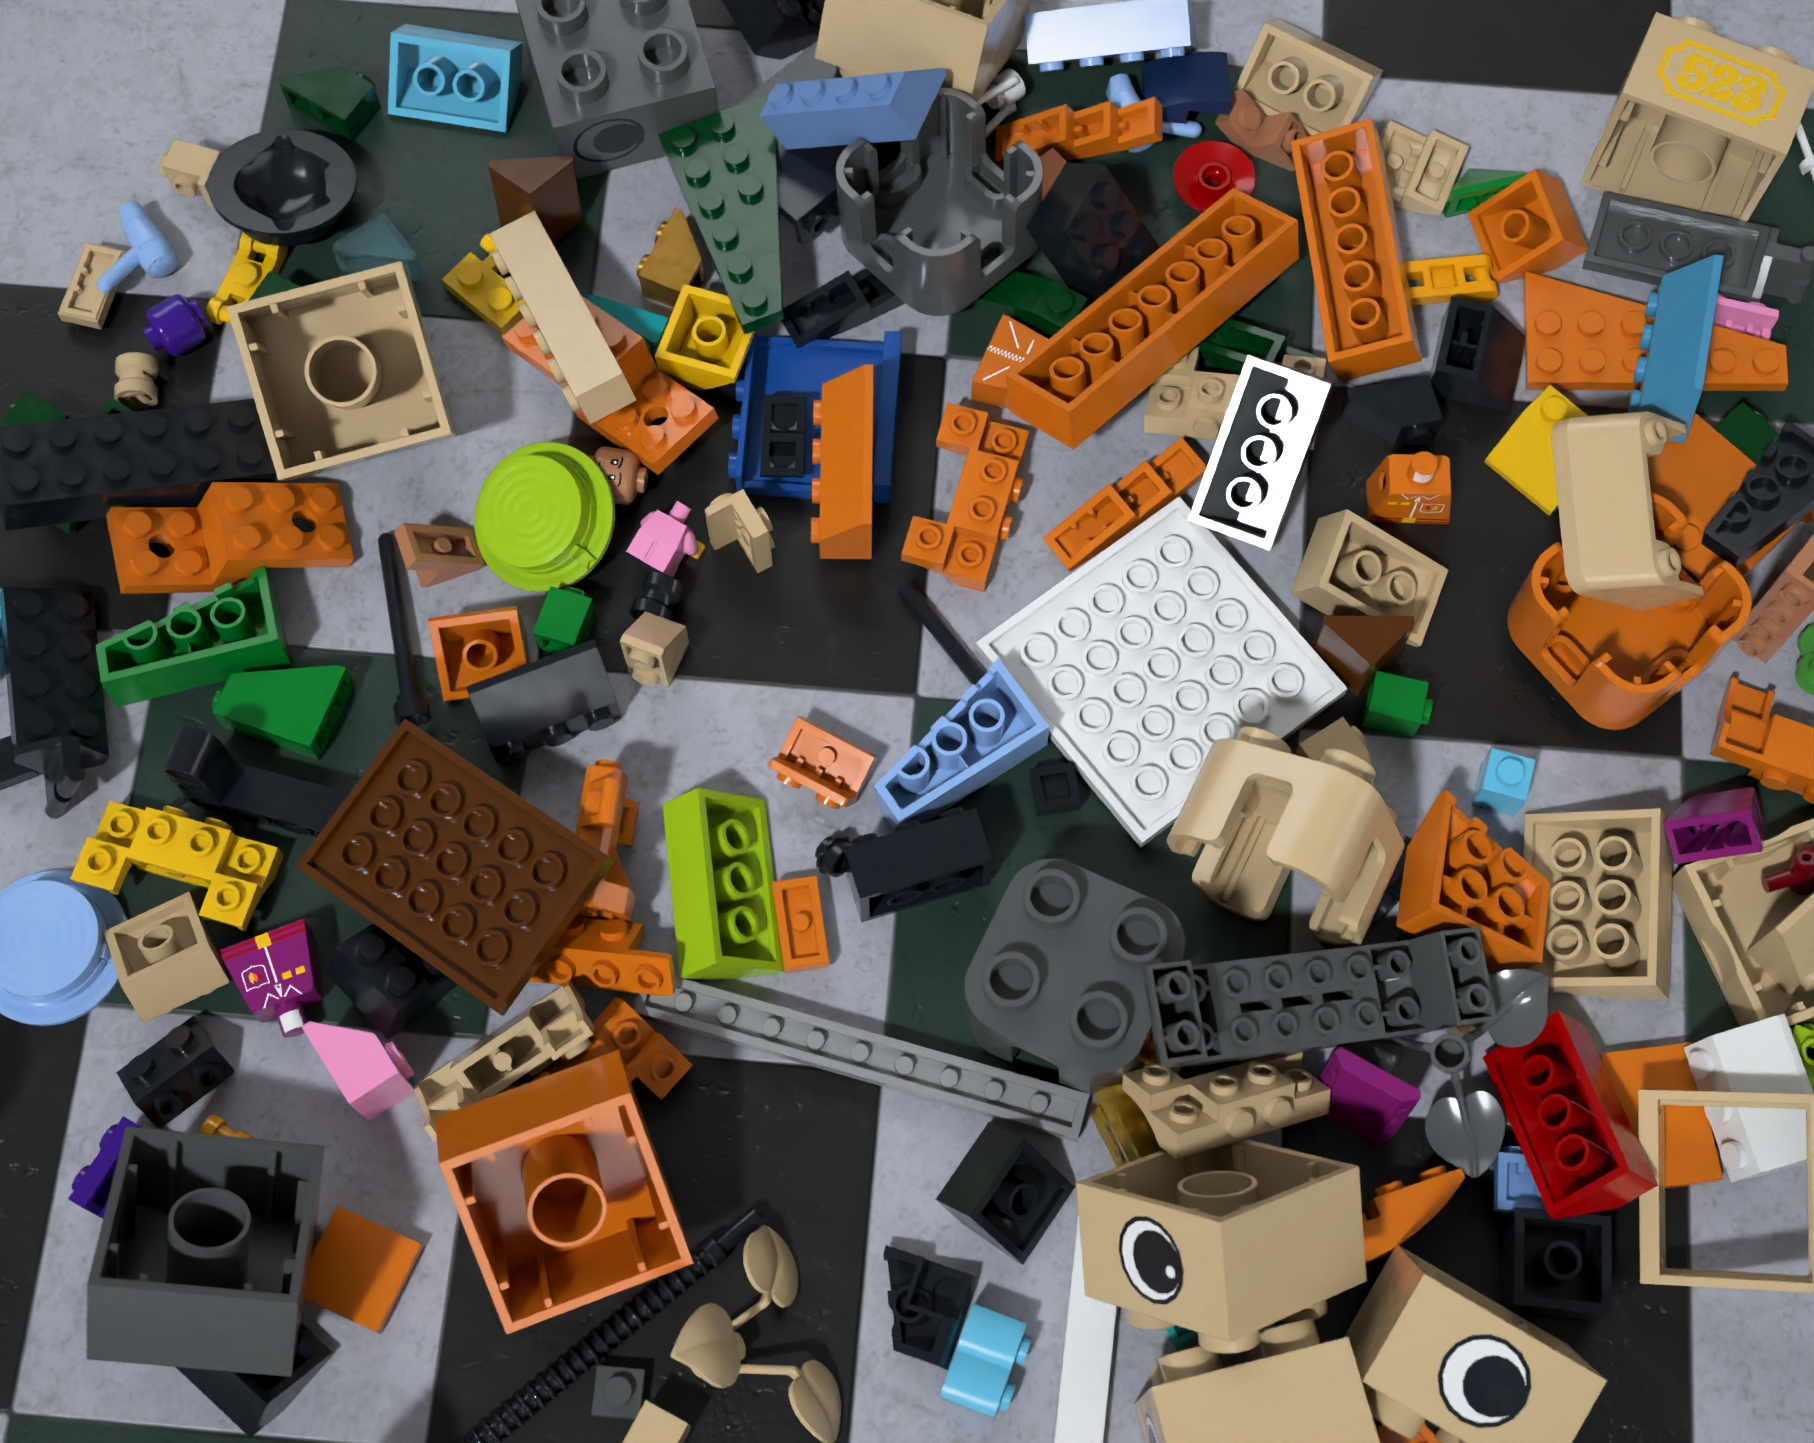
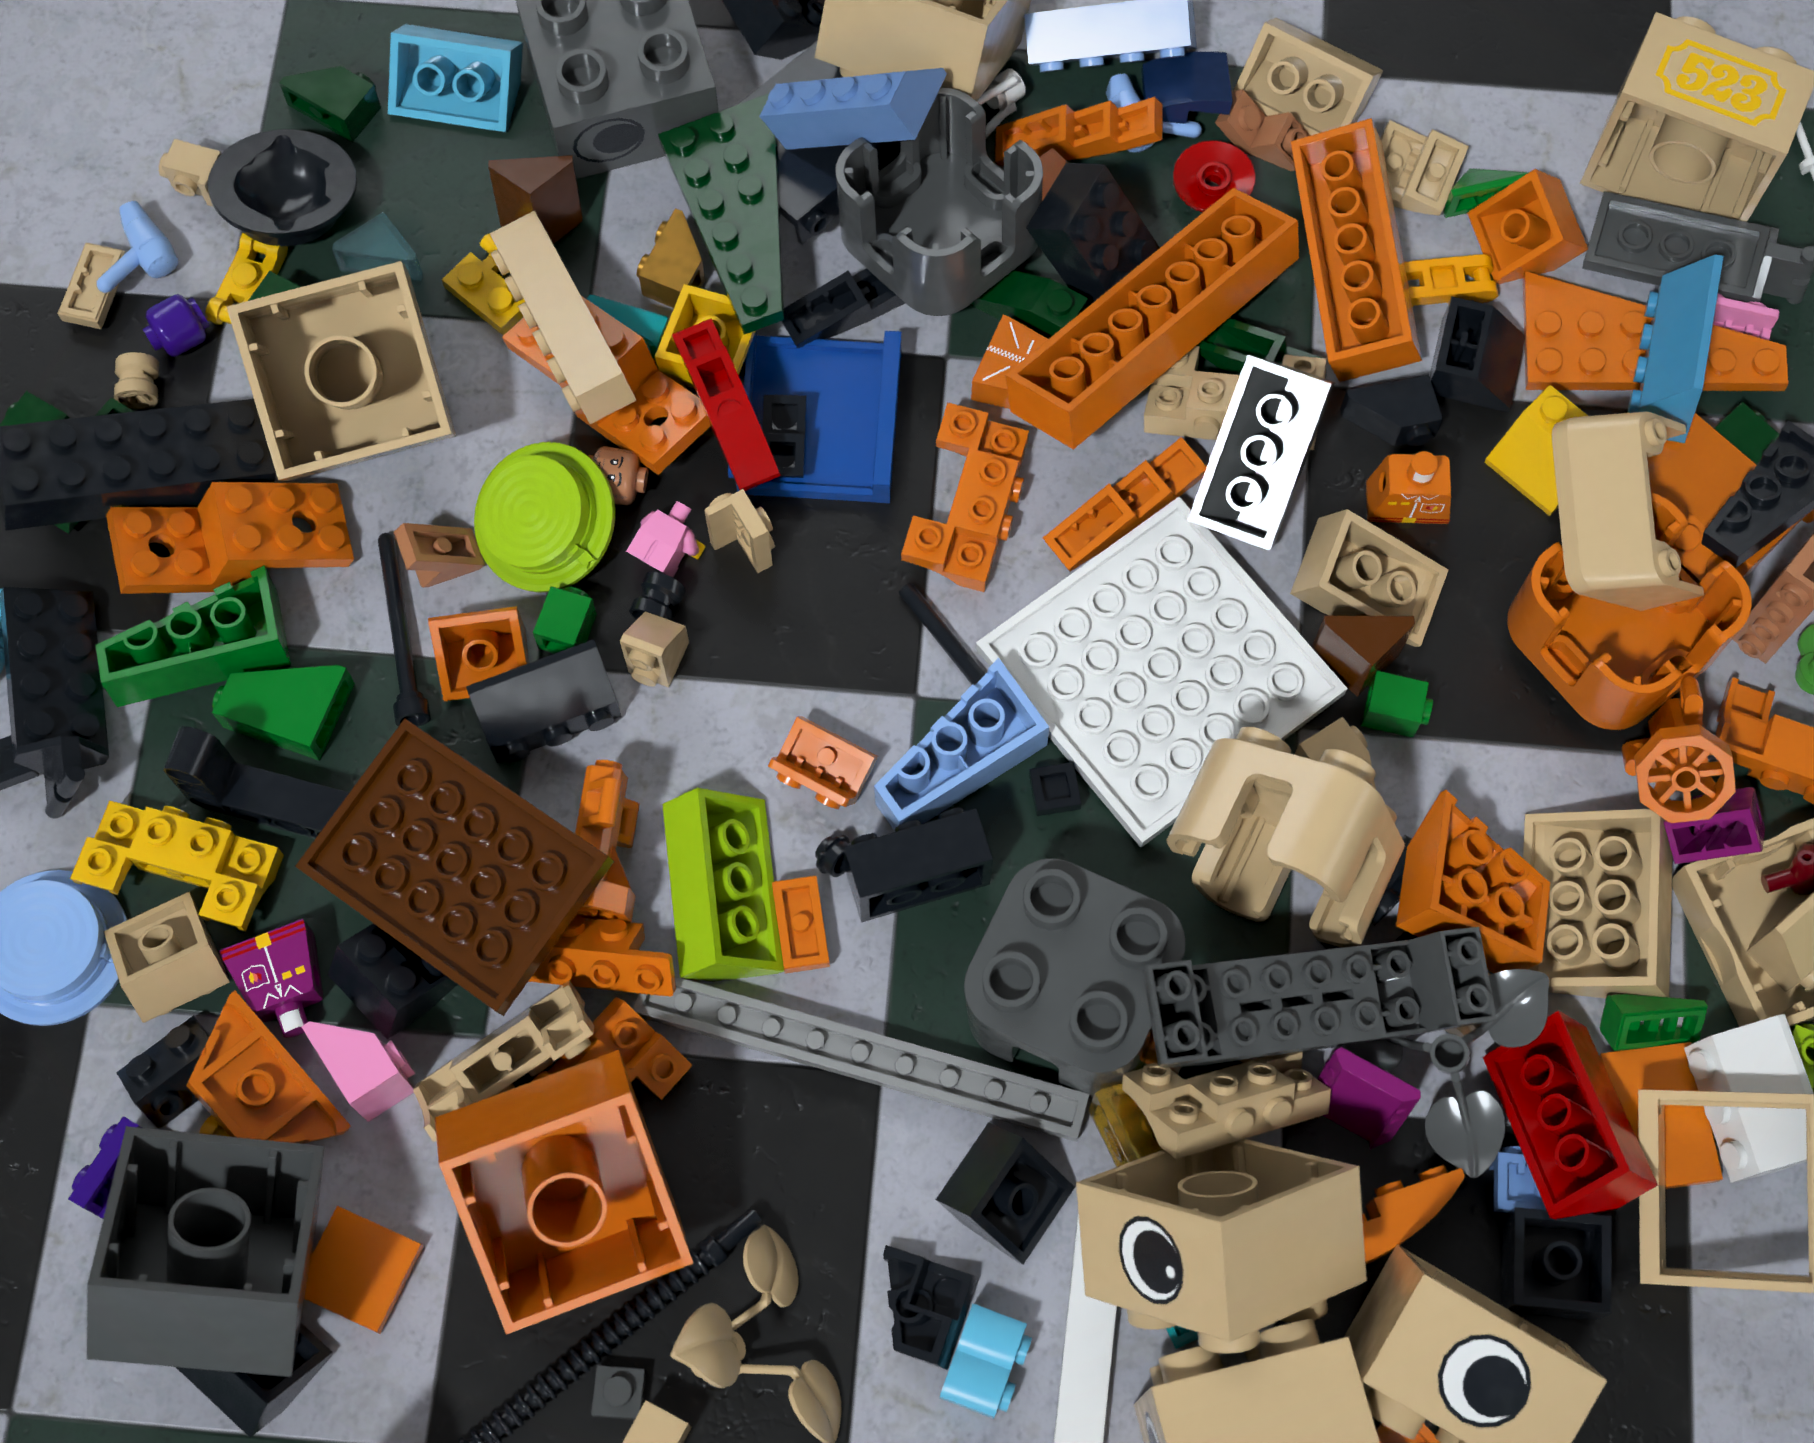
(257, 1085): none -> orange wing
(726, 405): none -> red slope
(846, 466): orange slope -> none
(1503, 782): medium azure brick -> none
(1624, 1013): none -> green slope
(1678, 760): none -> orange piece

